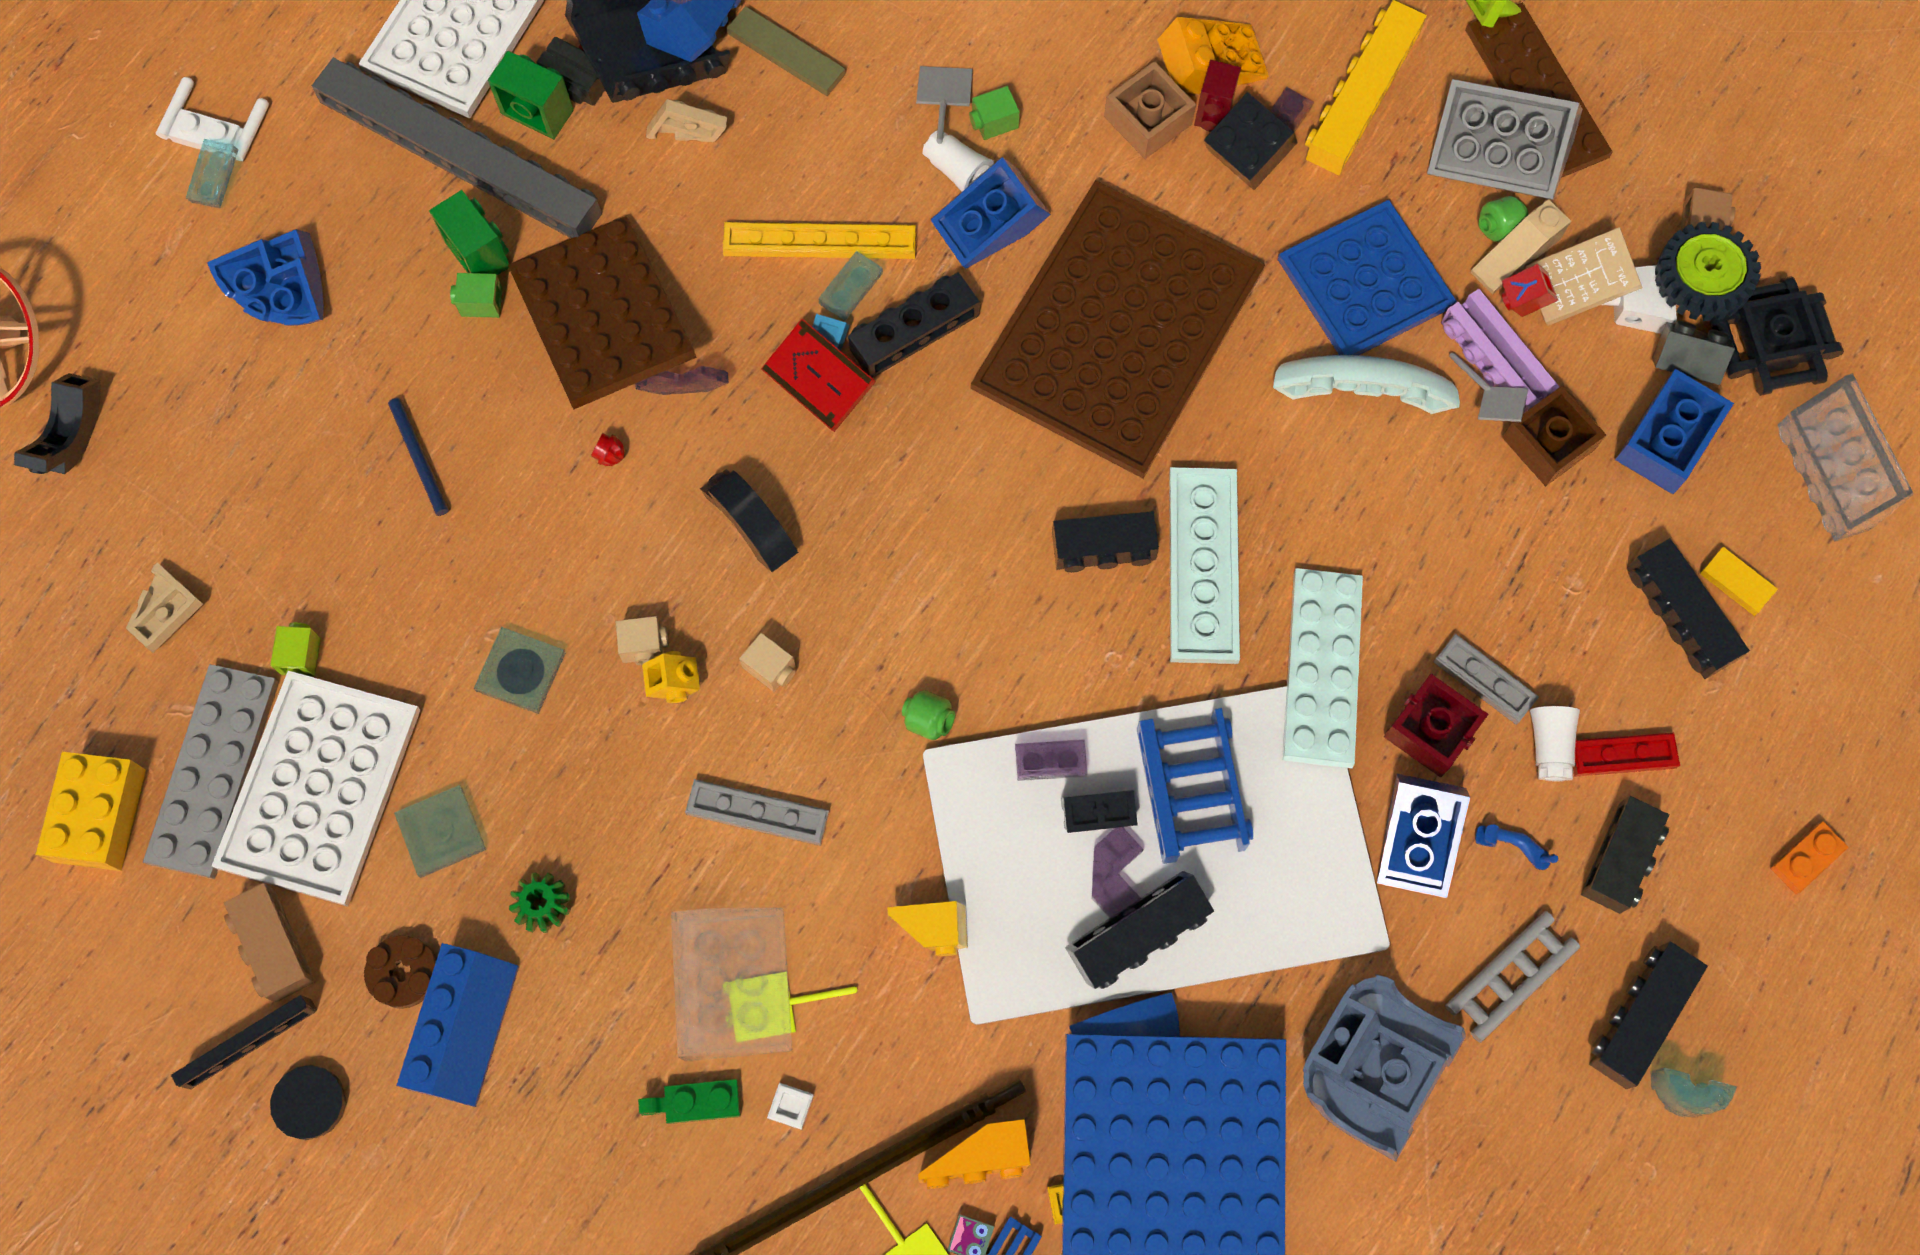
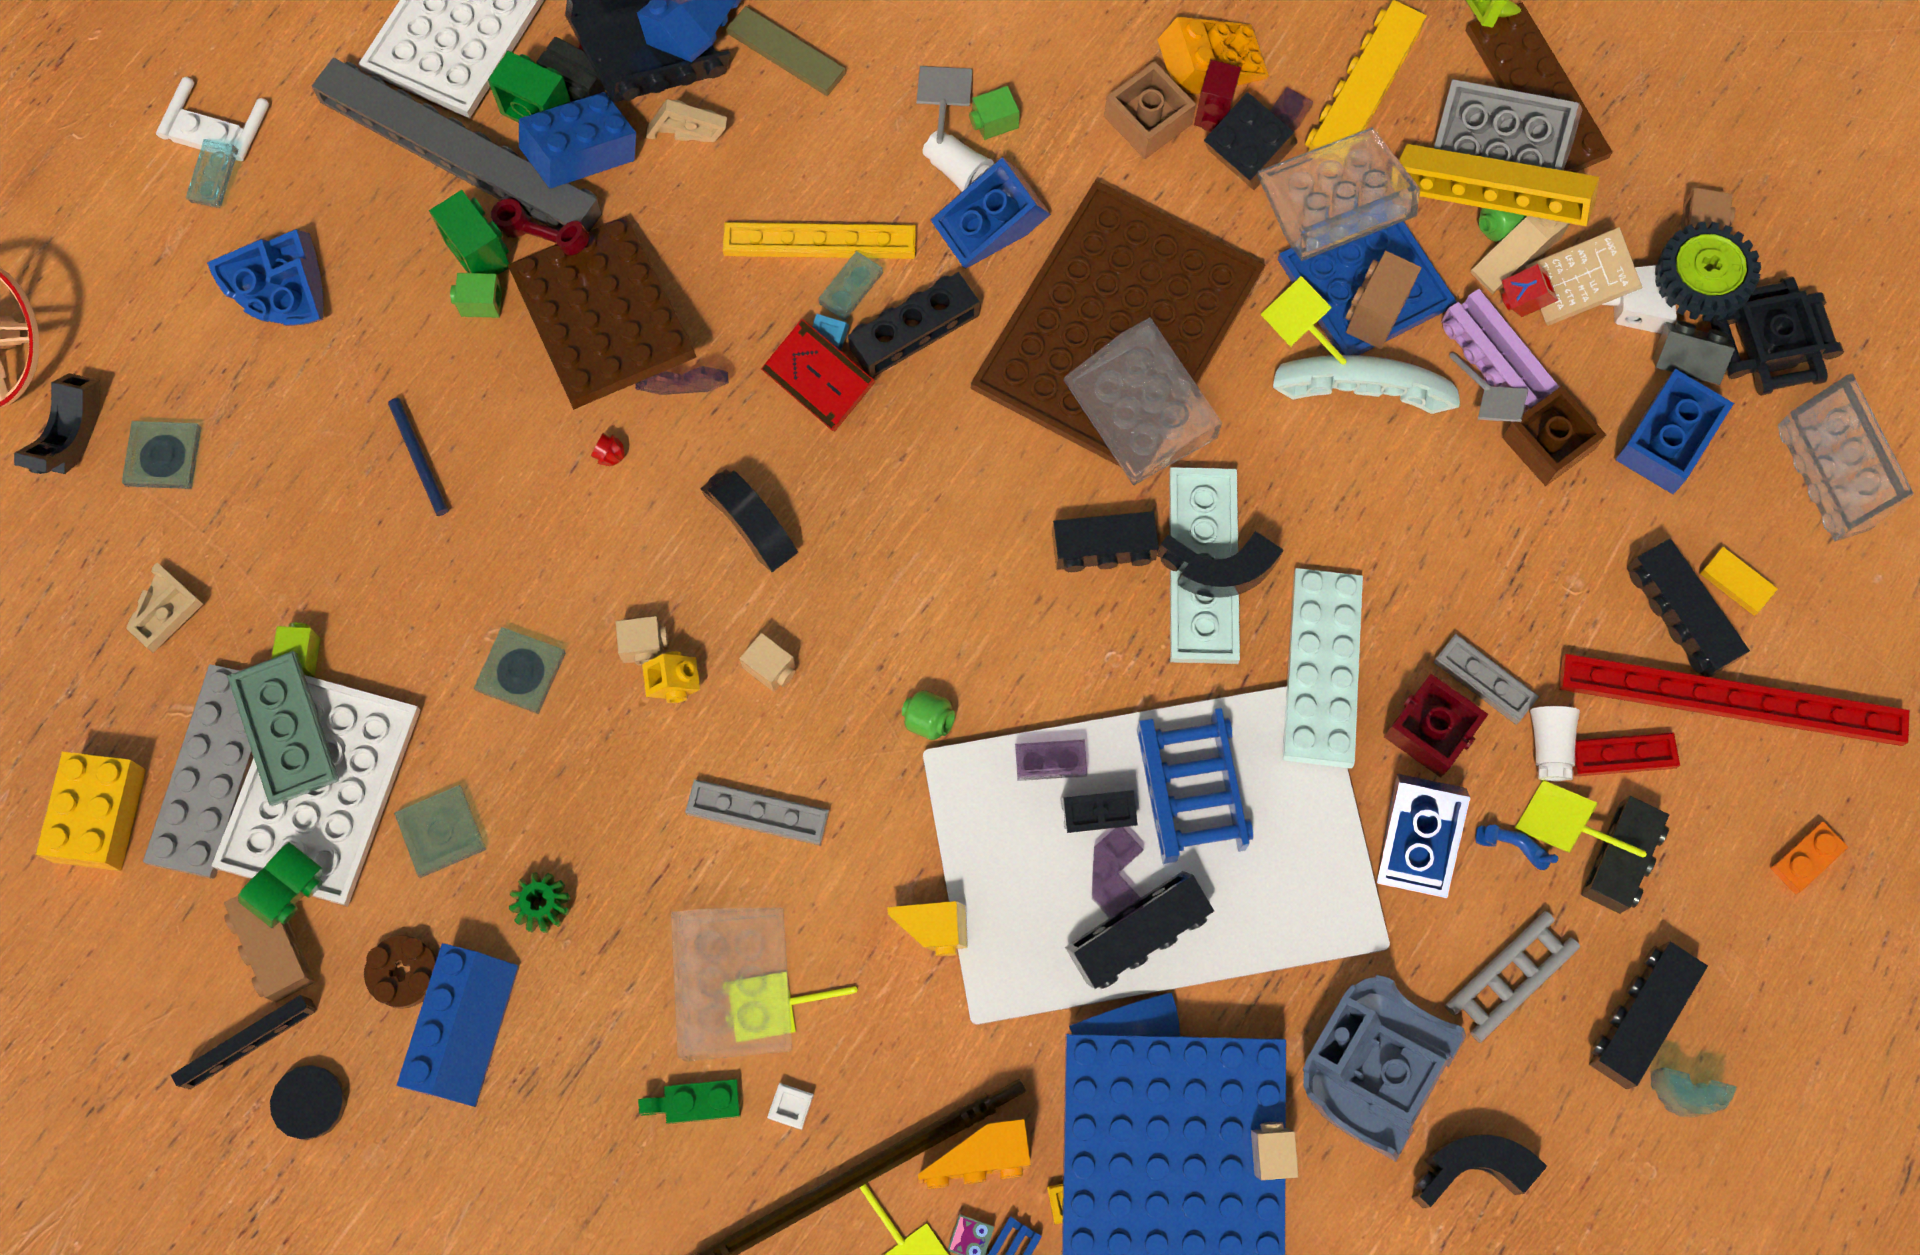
(161, 455): none -> clear light blue tile
(281, 885): none -> green brick
(283, 728): none -> sand green tile
(516, 222): none -> dark red piece
(577, 139): none -> blue brick
(1143, 402): none -> clear slope
(1221, 576): none -> black arch
(1274, 1152): none -> tan brick
(1297, 313): none -> neon yellow piece
(1339, 193): none -> clear slope
(1381, 298): none -> medium nougat brick
(1498, 1156): none -> black arch
(1501, 184): none -> yellow brick
(1561, 816): none -> neon yellow piece
(1735, 700): none -> red plate

